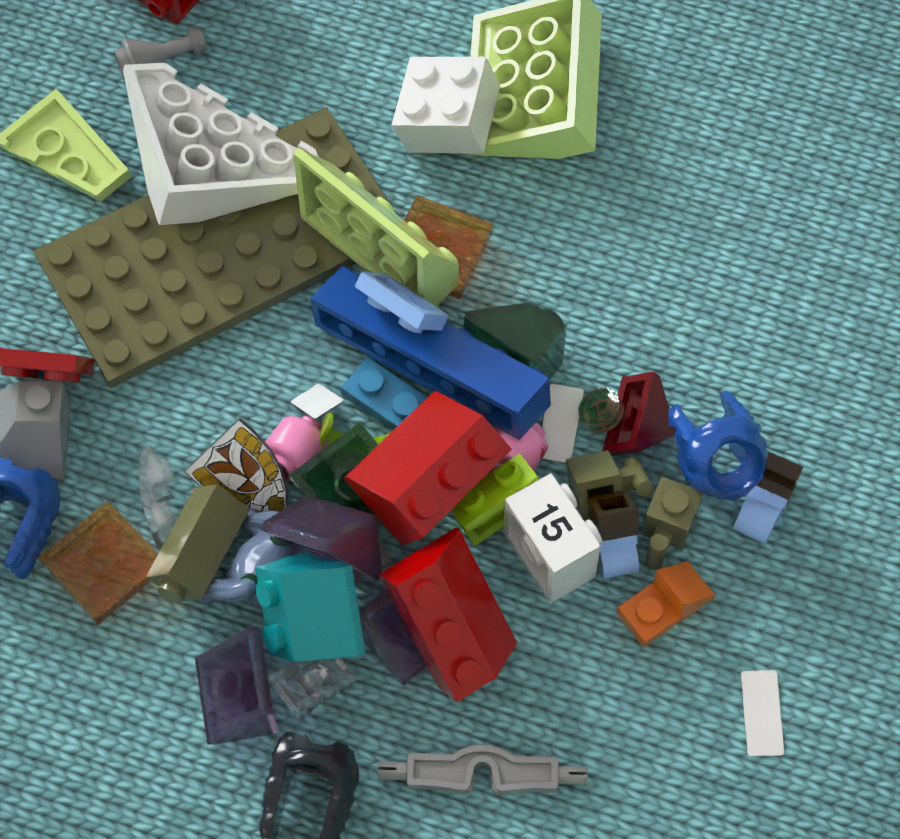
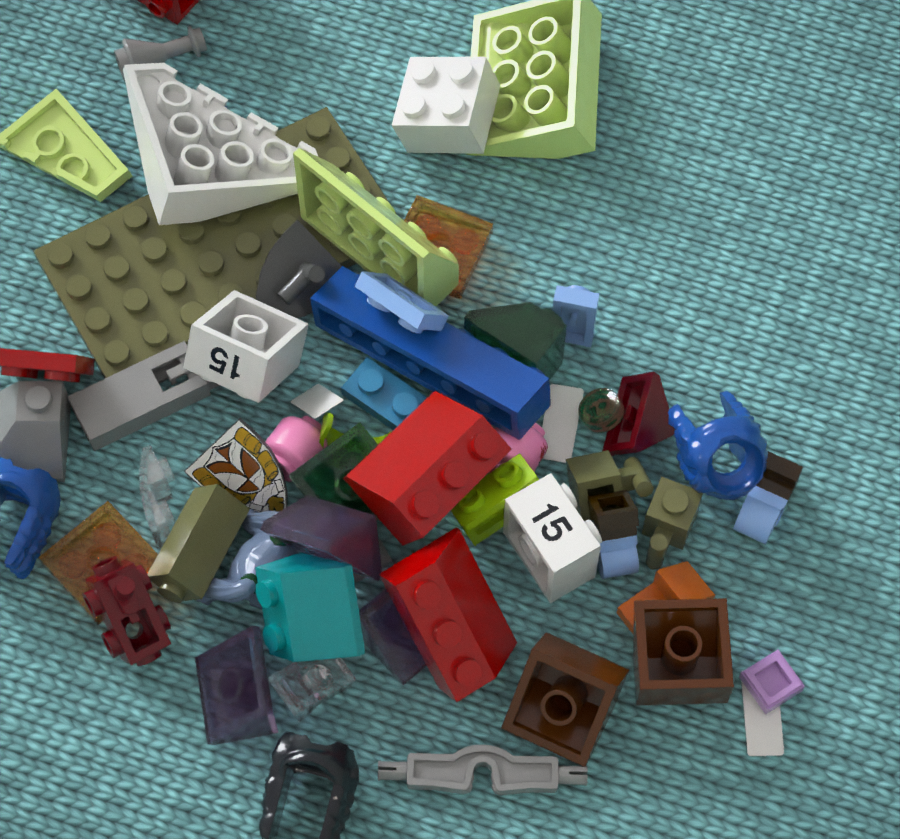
(121, 597): none -> dark red brick
(135, 398): none -> light grey hinge
(245, 346): none -> white brick
(295, 272): none -> dark grey shield
(564, 698): none -> reddish brown slope
(578, 311): none -> light blue plate
(682, 652): none -> reddish brown slope
(771, 681): none -> lavender tile

